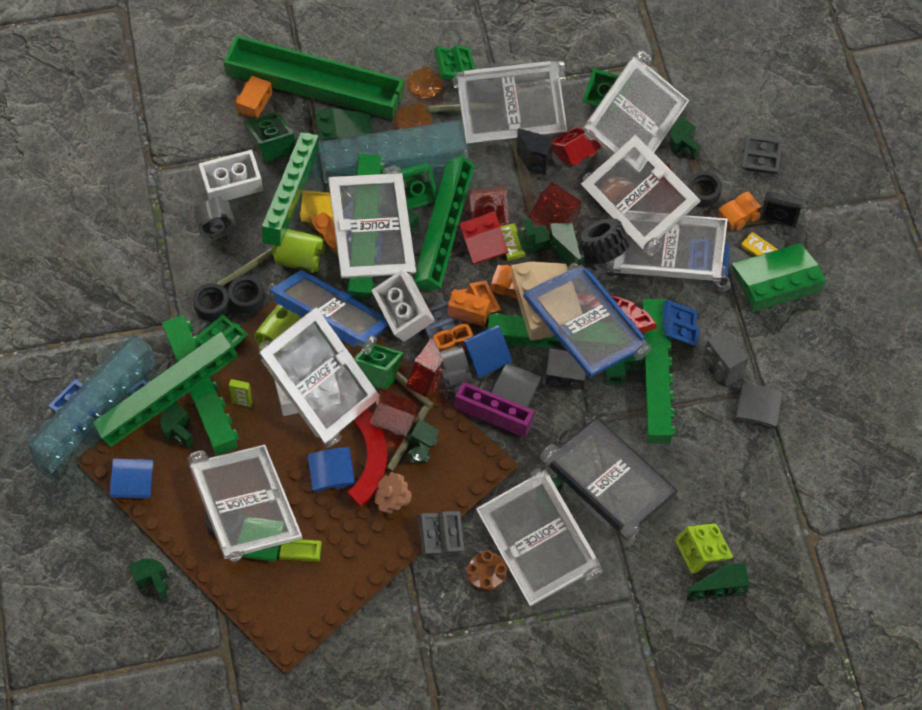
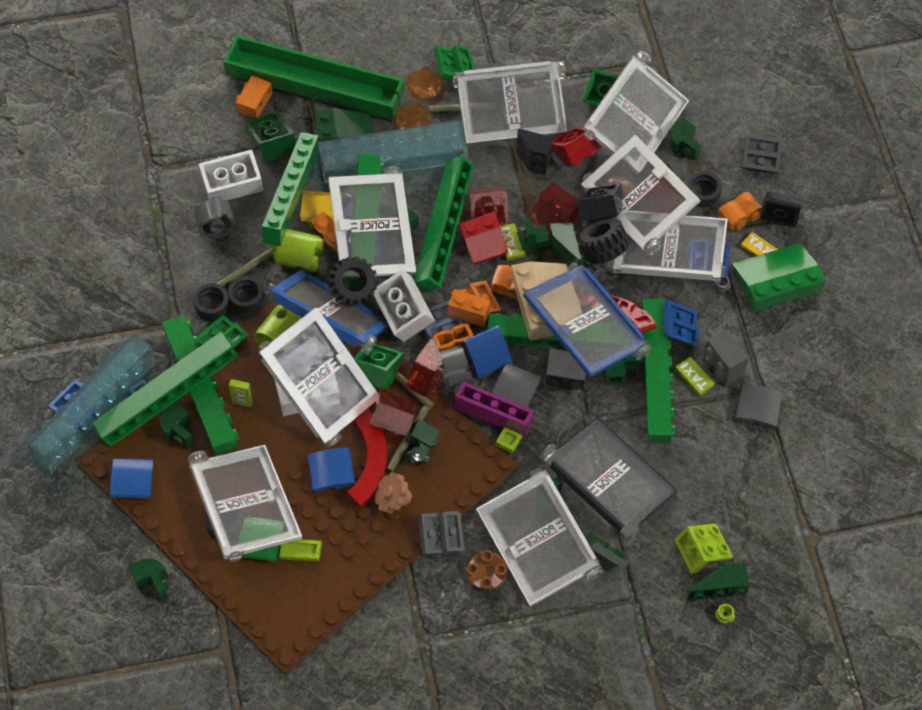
(366, 274): none -> black tyre
(419, 185): green slope -> none
(508, 440): none -> lime plate
(601, 202): none -> black slope
(604, 548): none -> dark green wing
(695, 376): none -> lime tile
(725, 608): none -> lime plate

